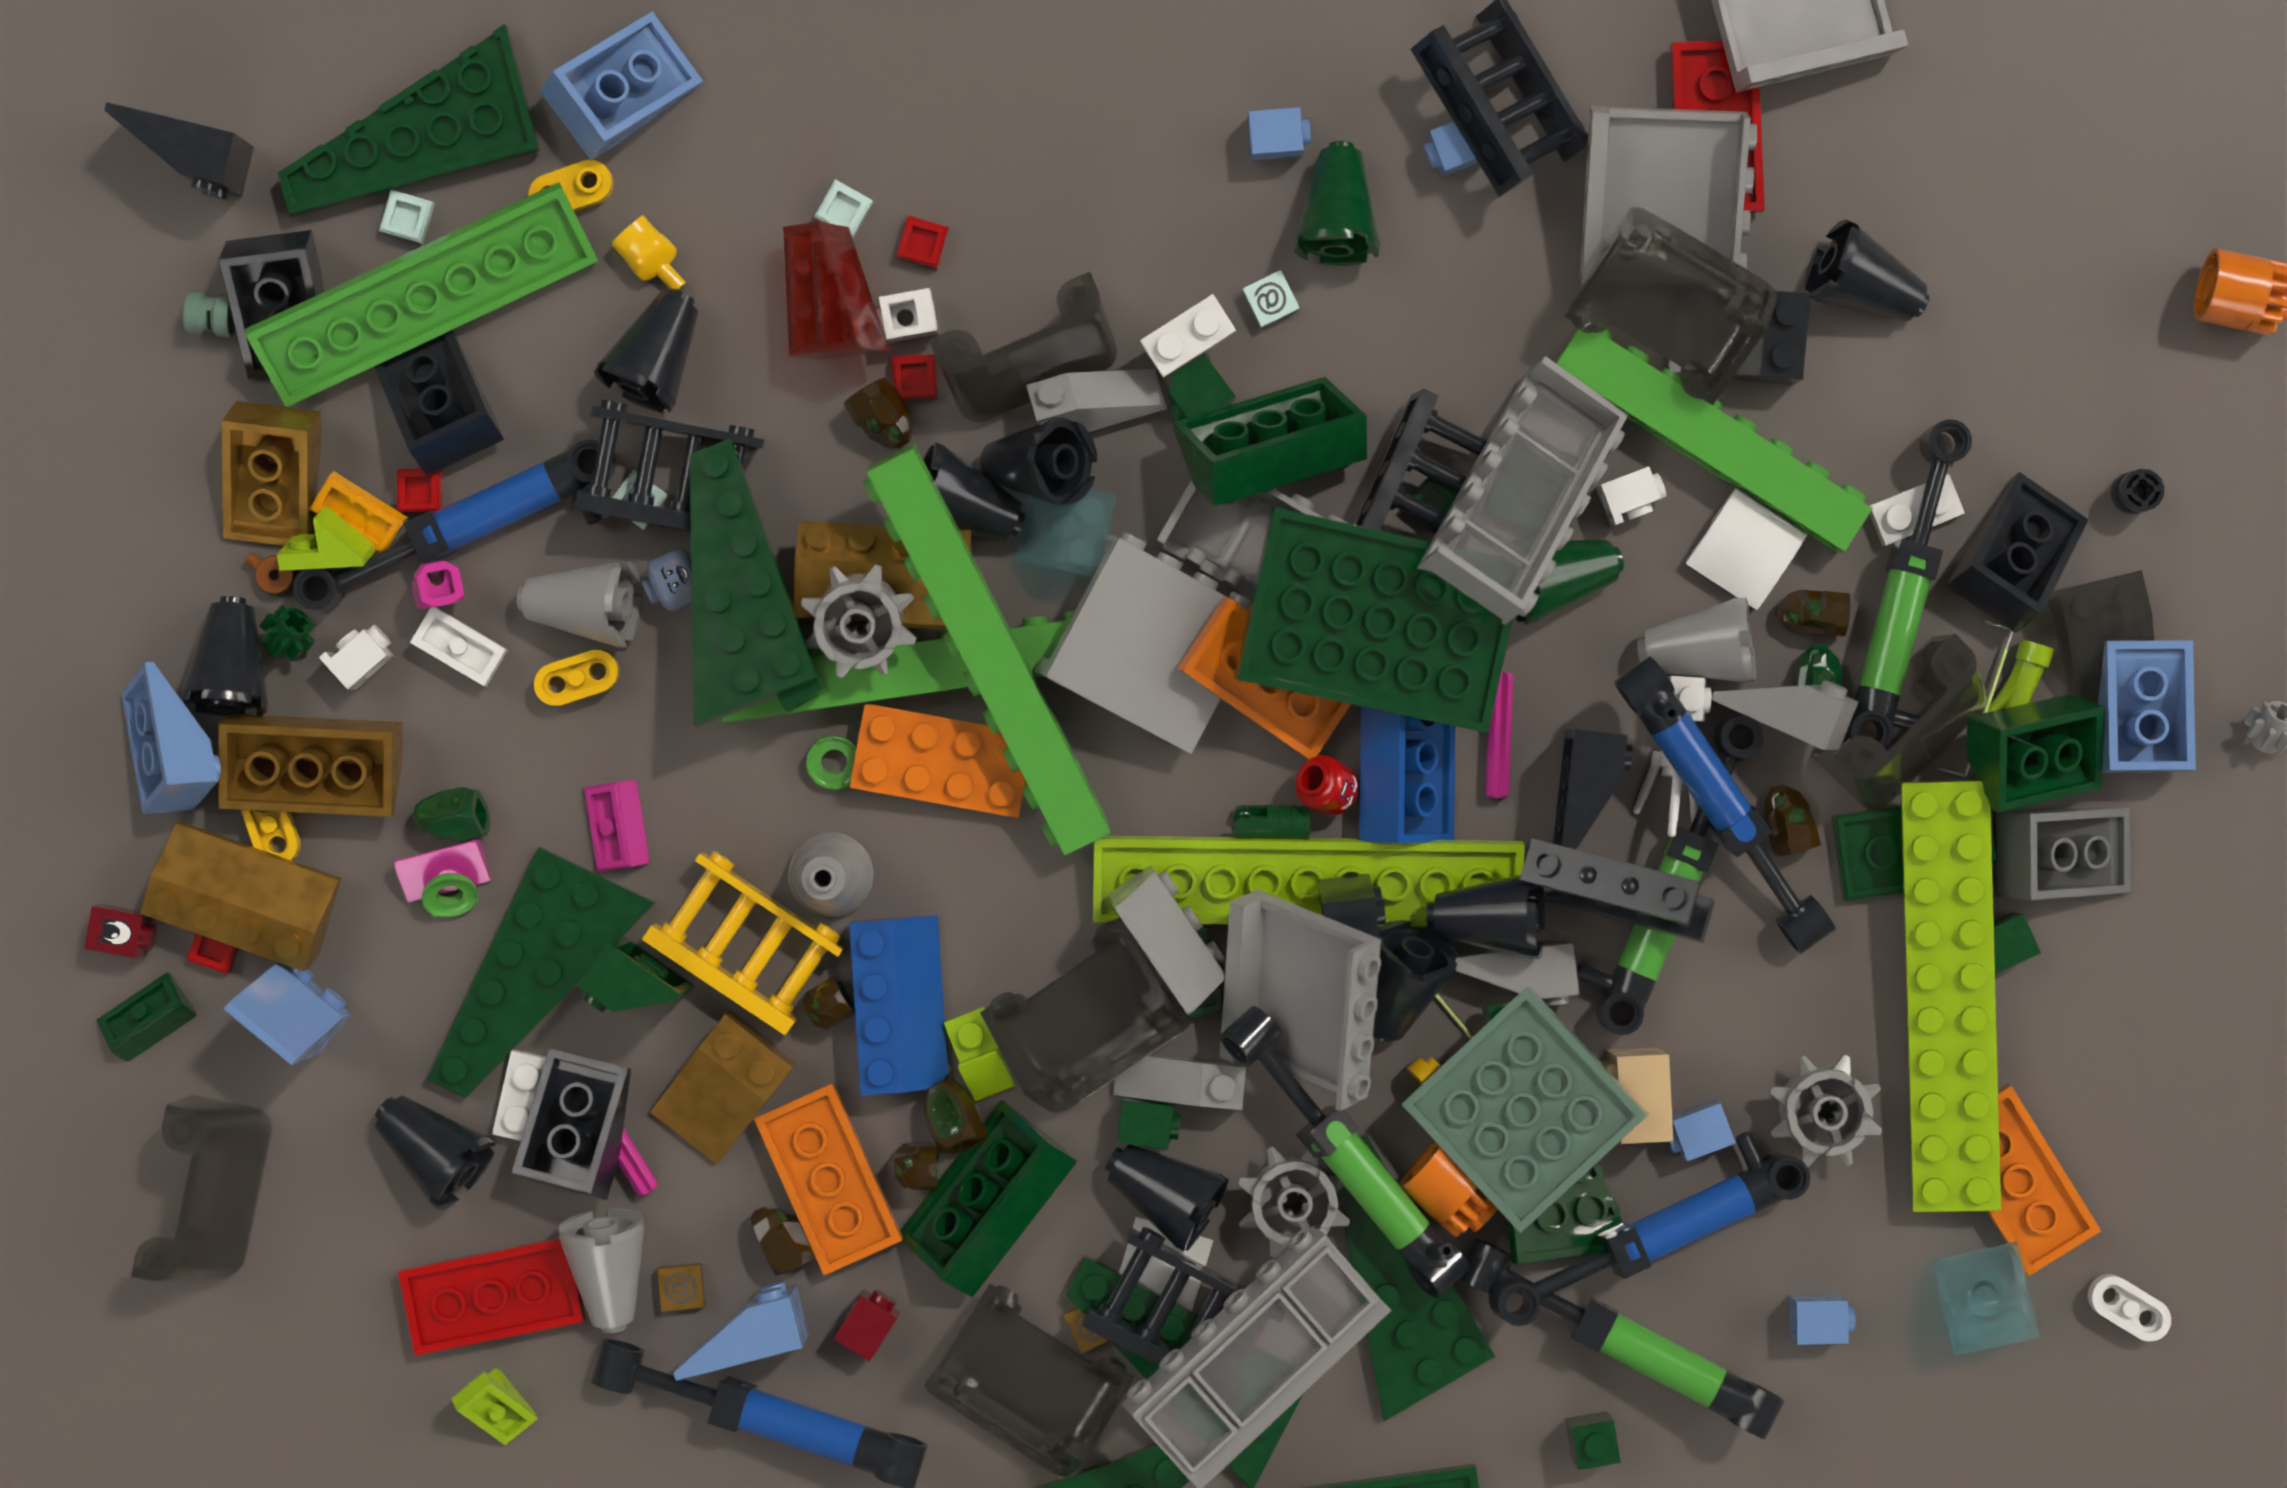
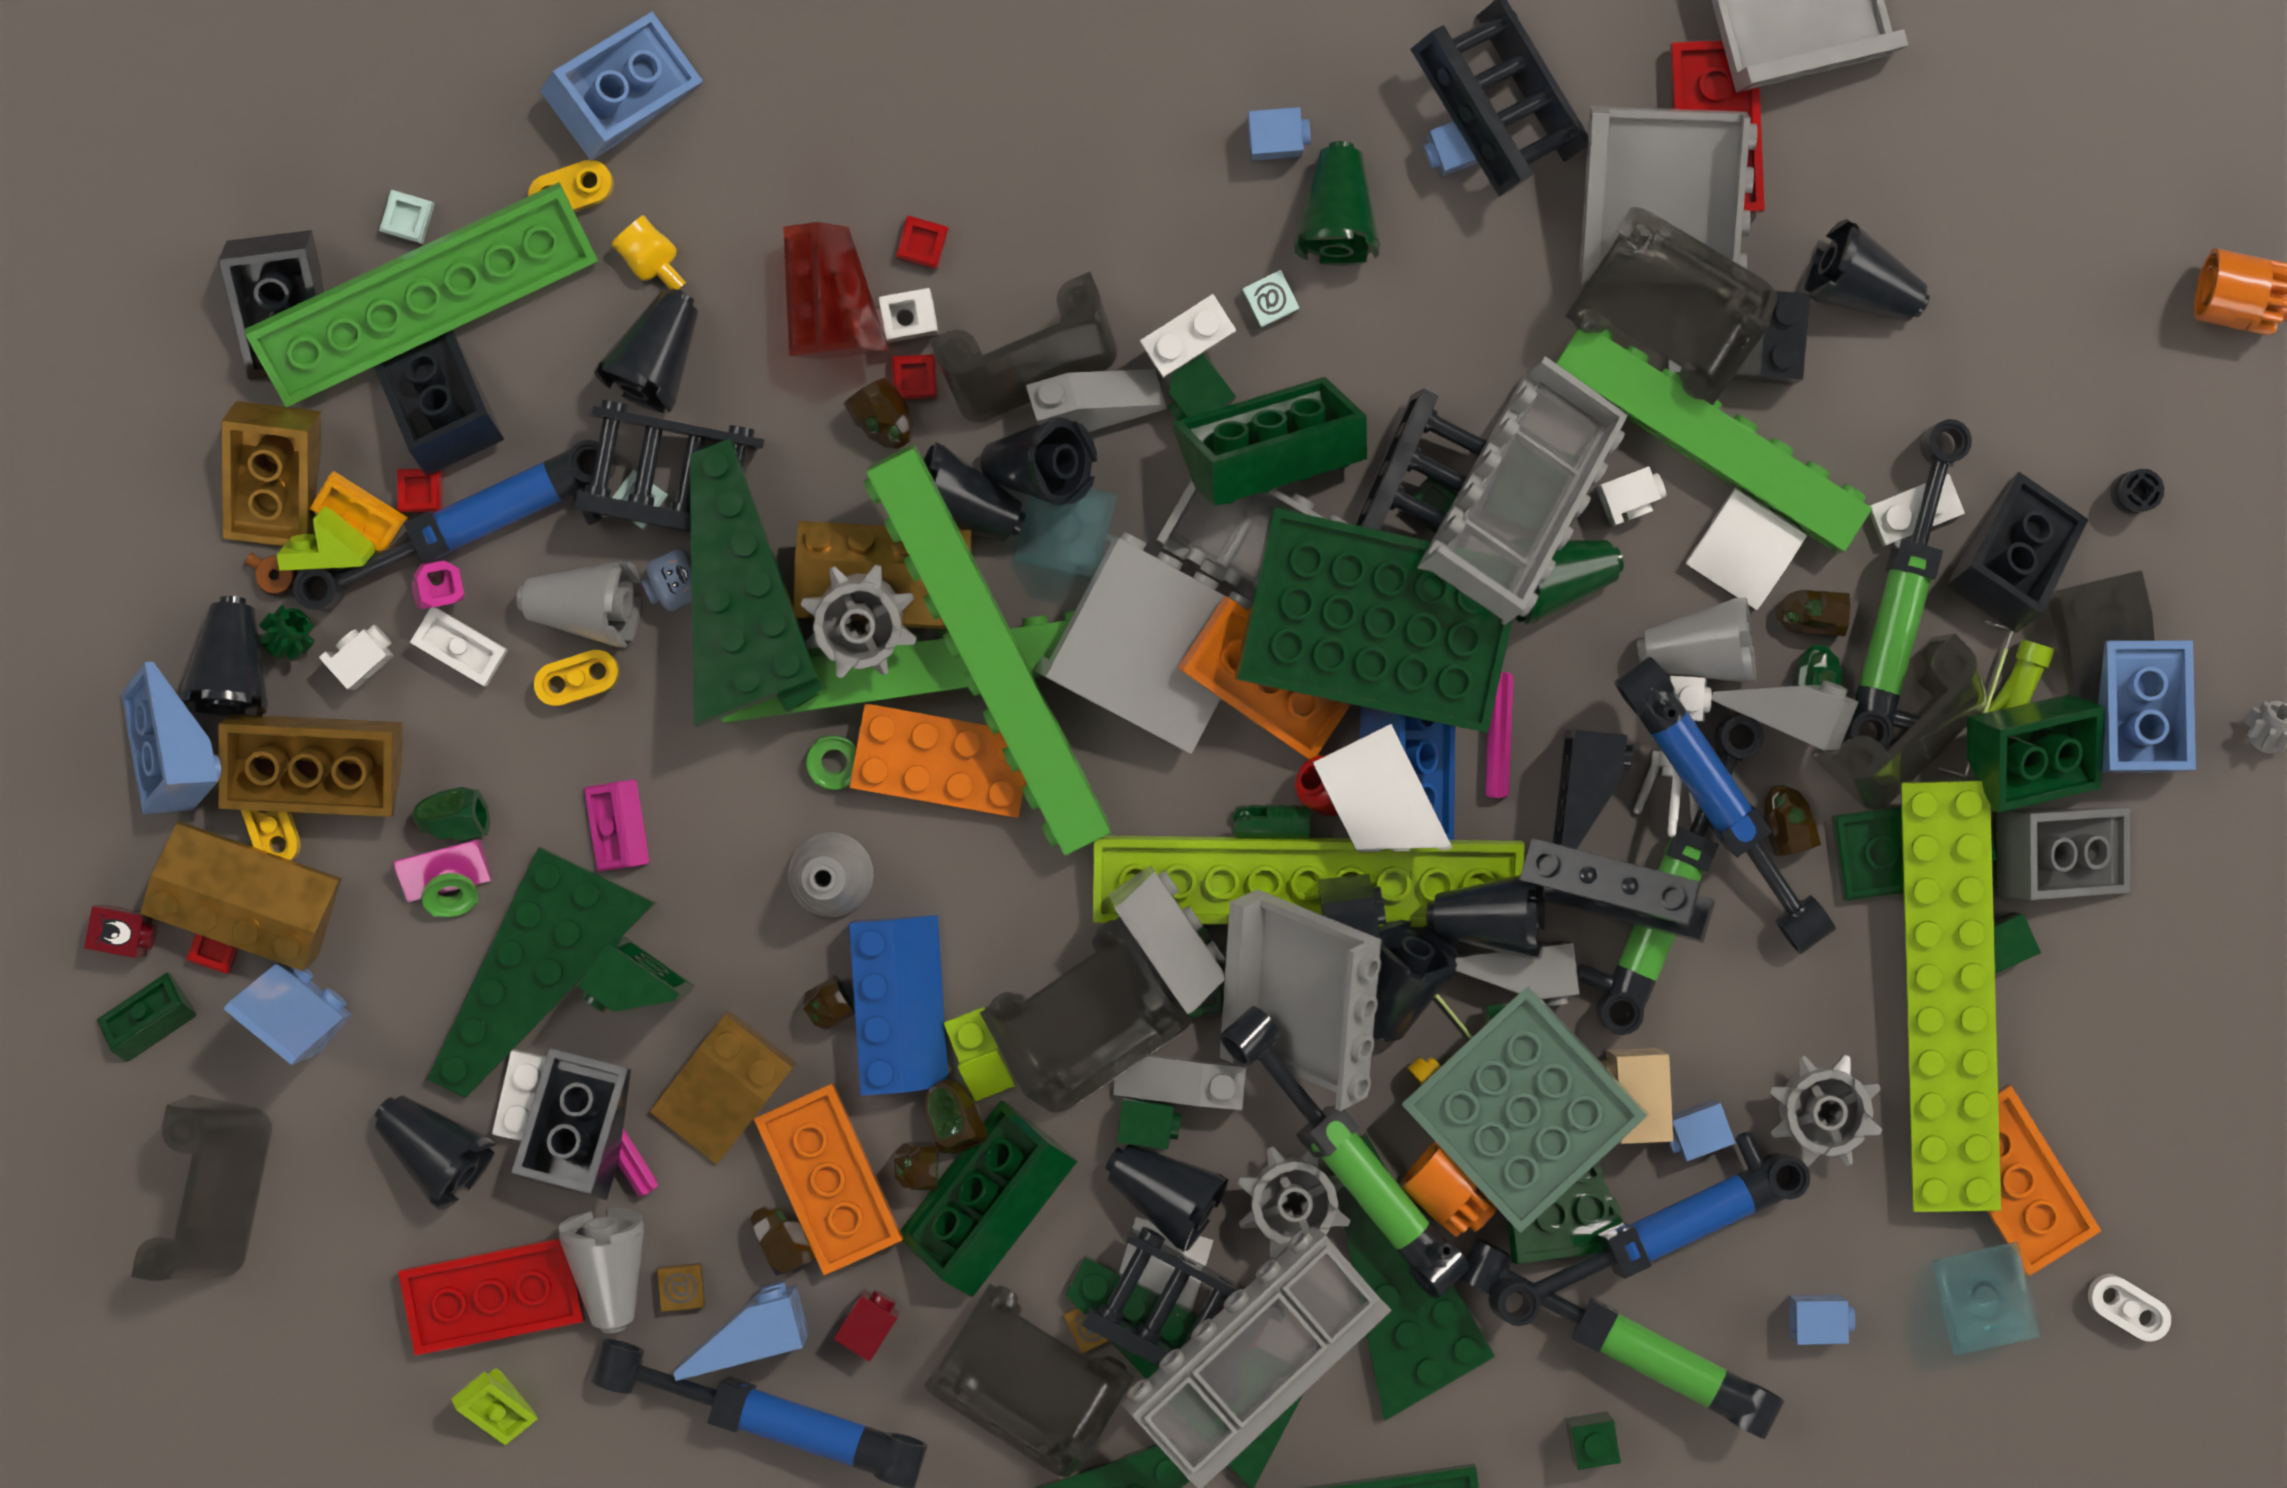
(207, 156): black slope -> none
(208, 314): sand green wheel -> none
(436, 127): dark green wing -> none
(706, 961): yellow fence -> none
(844, 207): light aqua tile -> none
(1380, 795): none -> white slope

